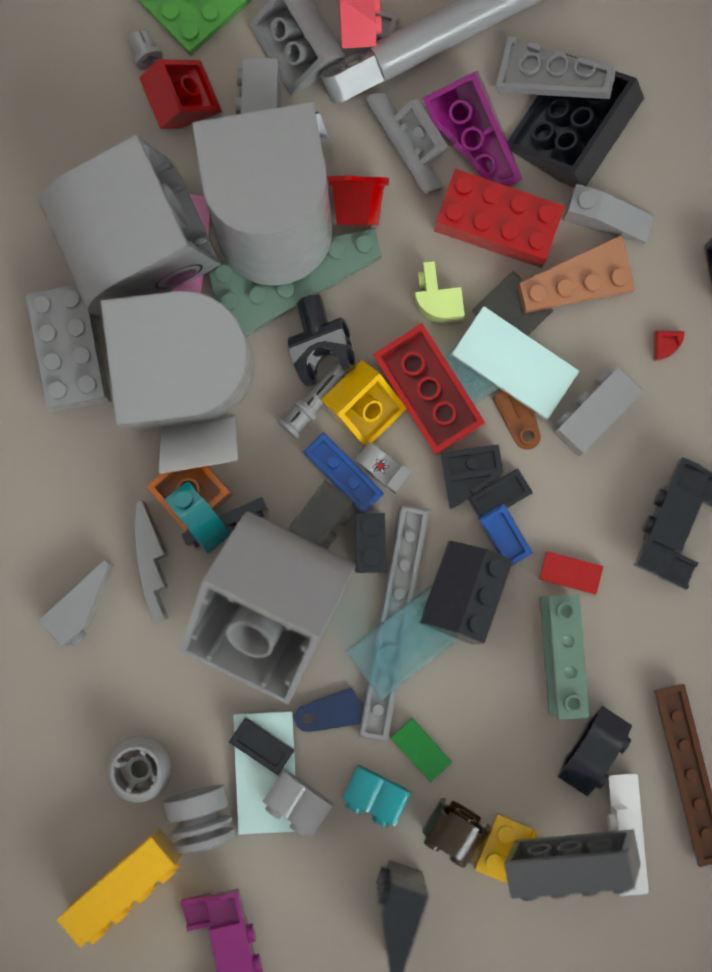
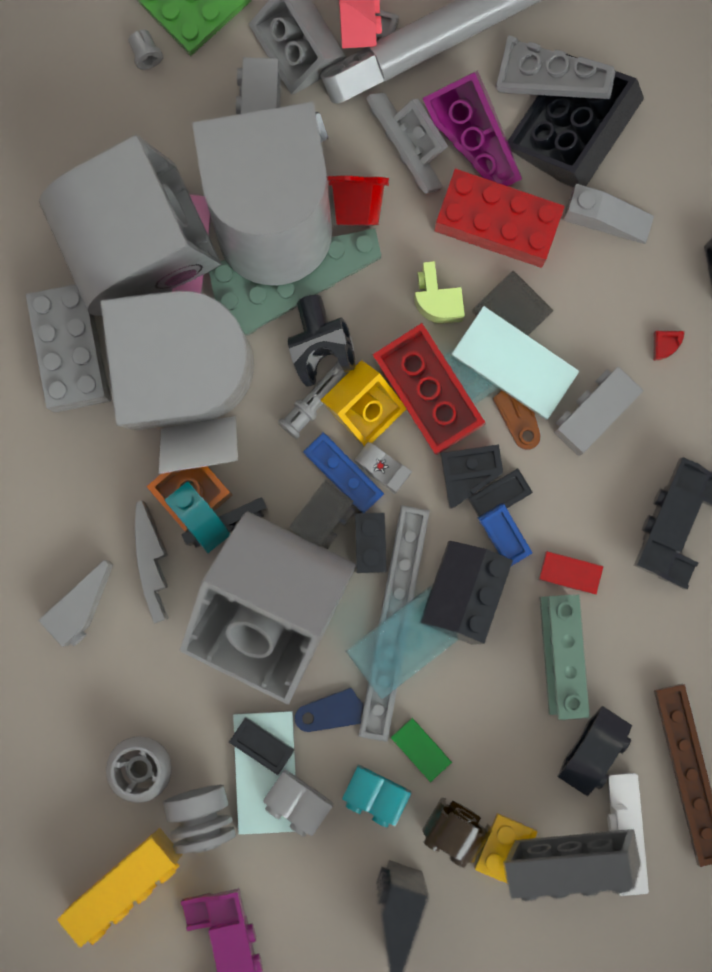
(179, 92): red slope -> none
(584, 278): nougat wing -> none

